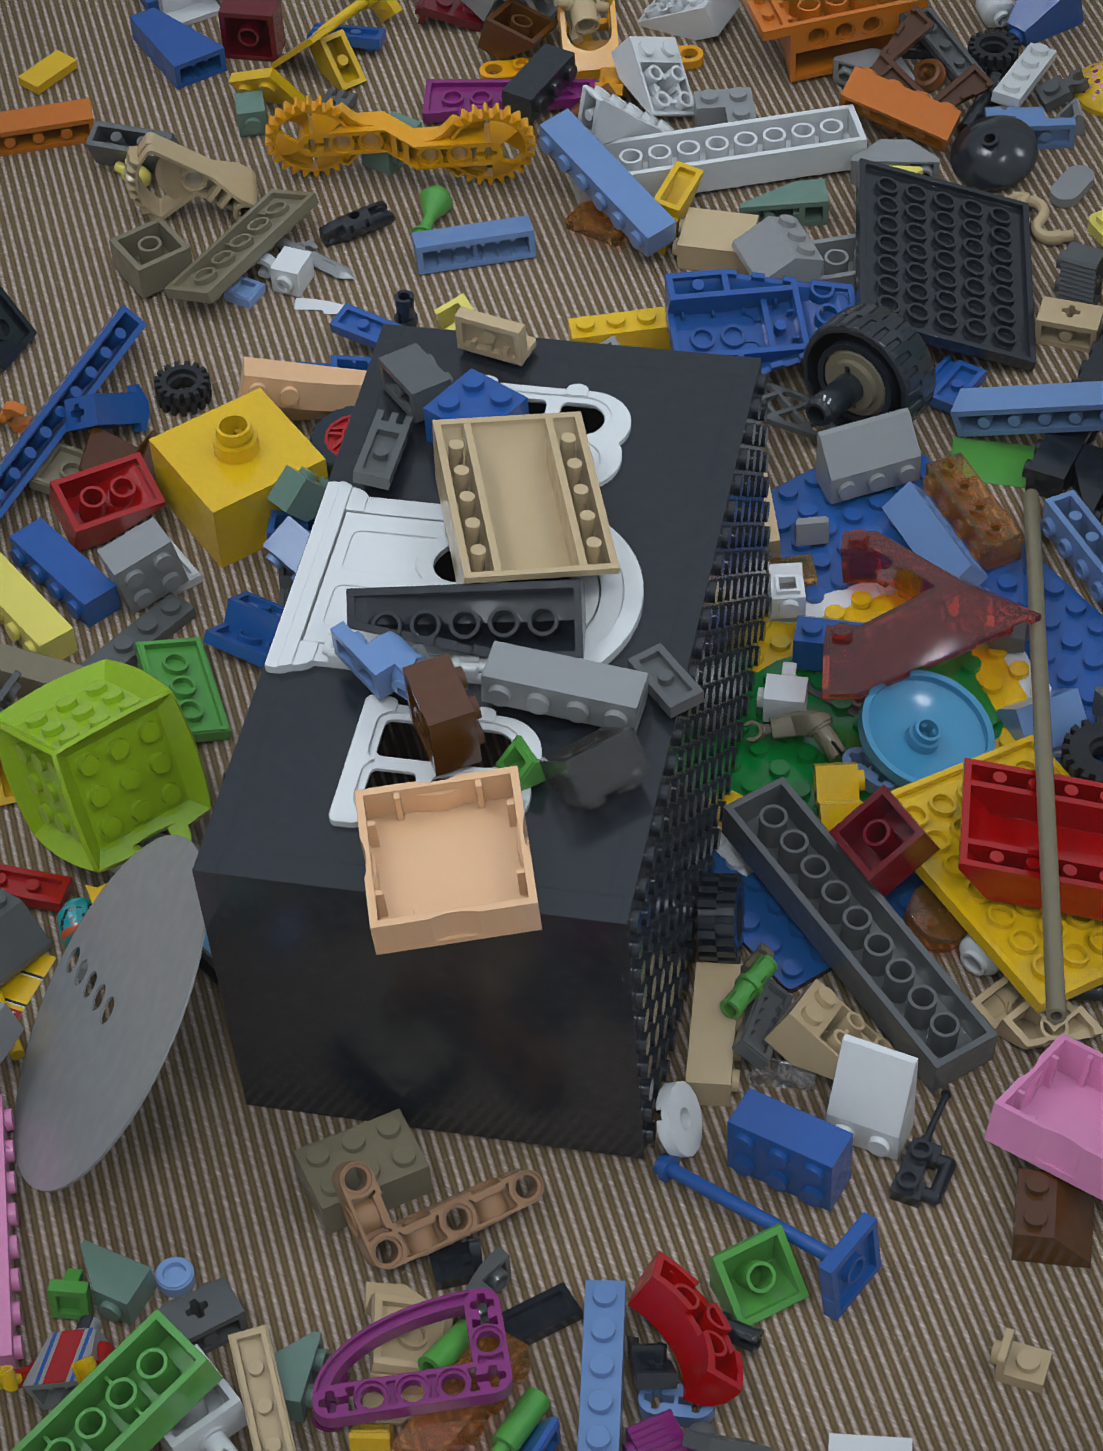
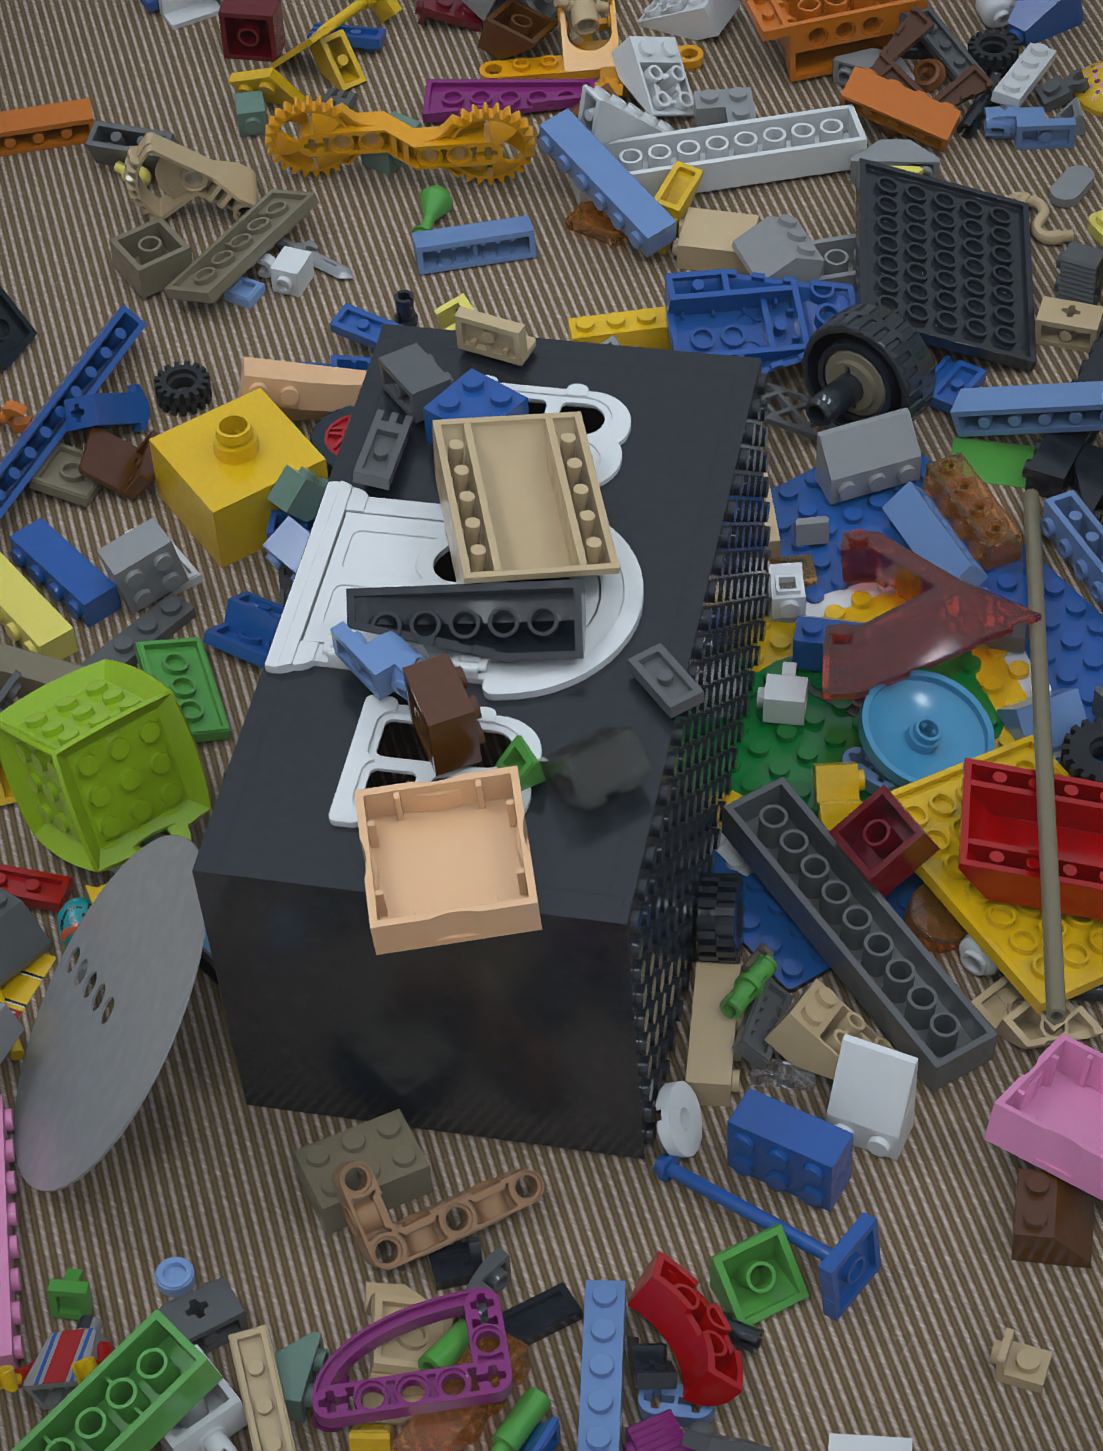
(47, 72): yellow tile -> none
(104, 500): red slope -> none
(117, 1282): sand green slope -> none
(176, 48): blue slope -> none
(314, 304): white sticker -> none
(356, 224): black hinge -> none
(539, 82): black brick -> none
(563, 686): light grey brick -> none
(801, 199): sand green slope -> none
(803, 724): dark tan arm -> none
(920, 1156): black piece -> none
(994, 164): black dish -> none

